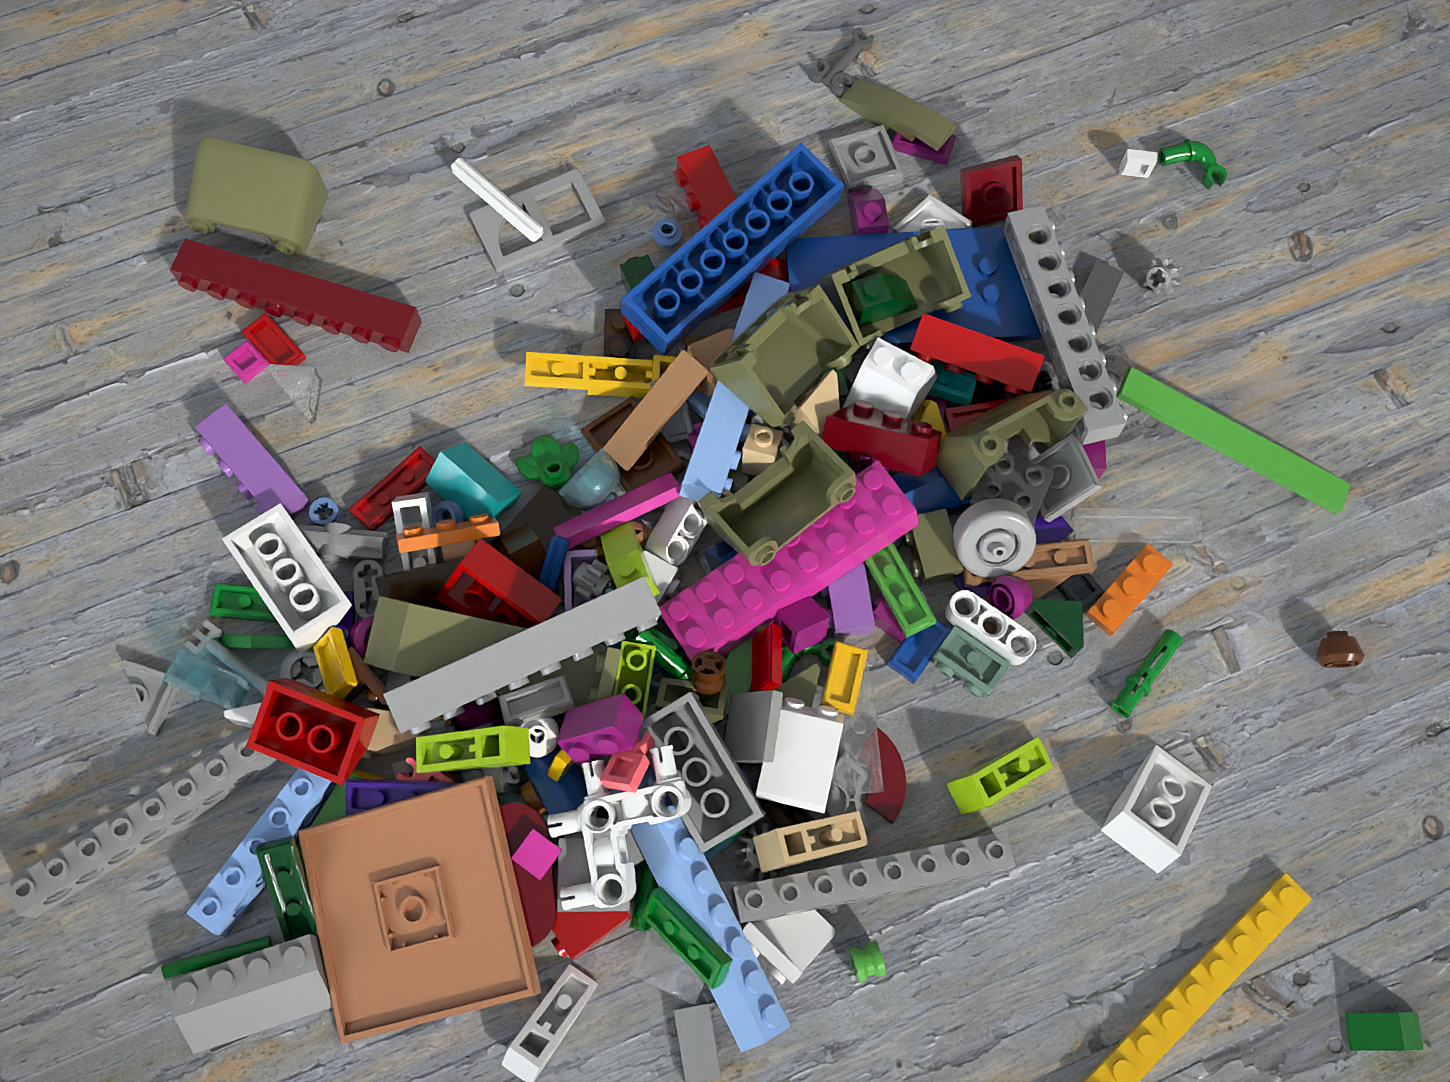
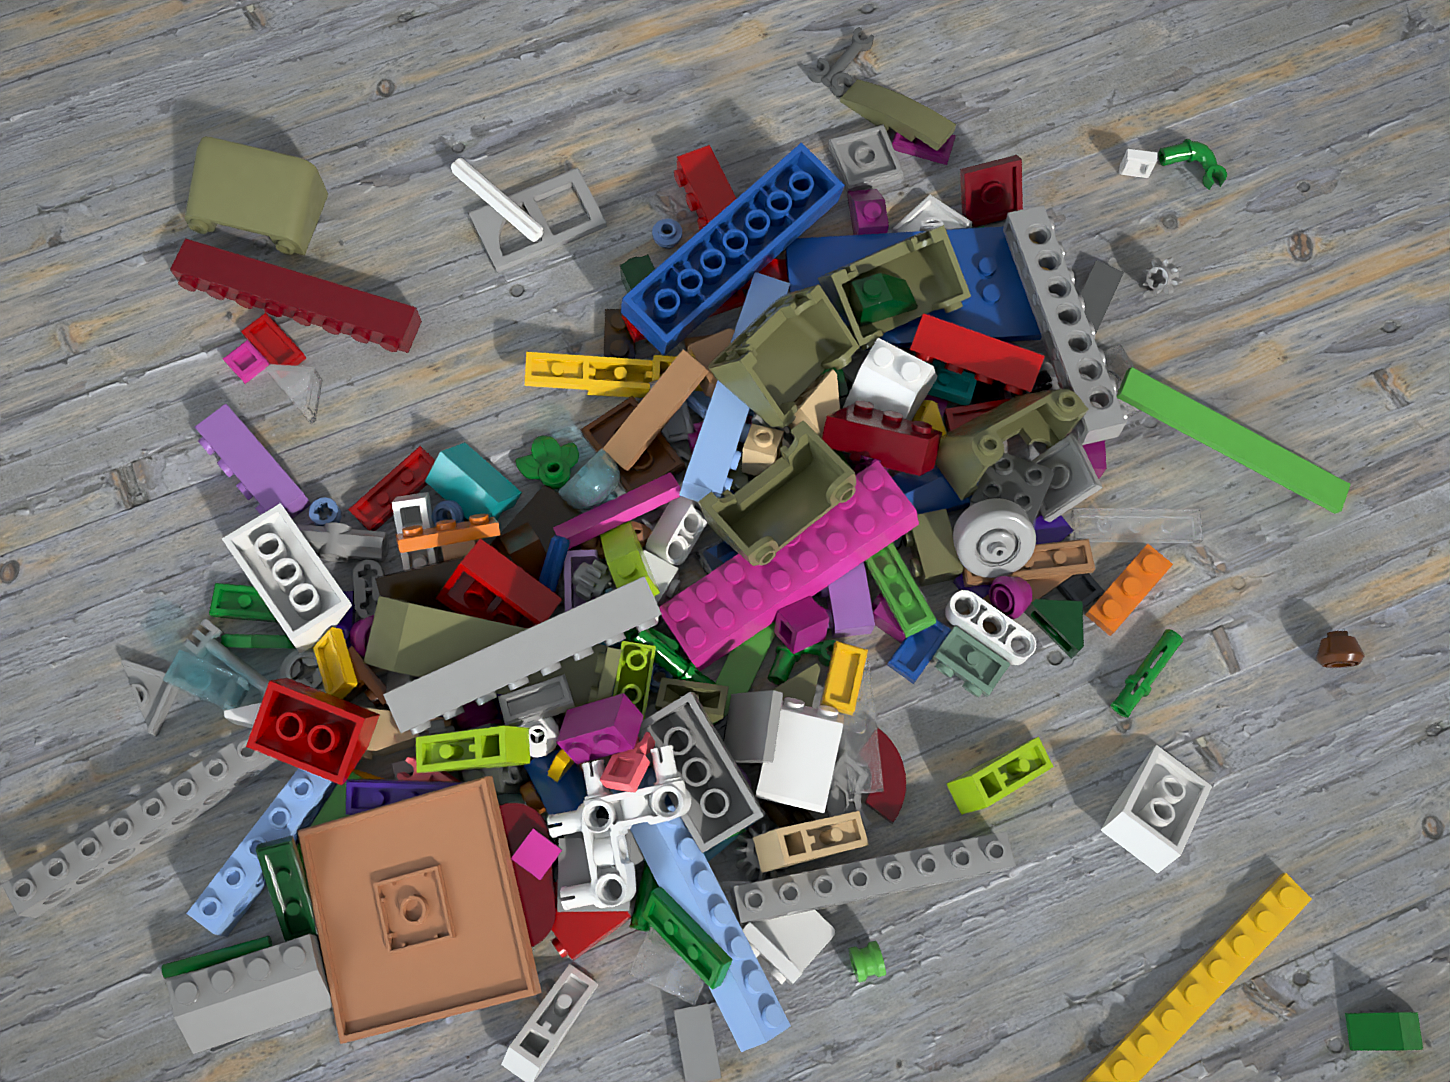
(708, 672): reddish brown wheel -> none
(767, 659): red tile -> none

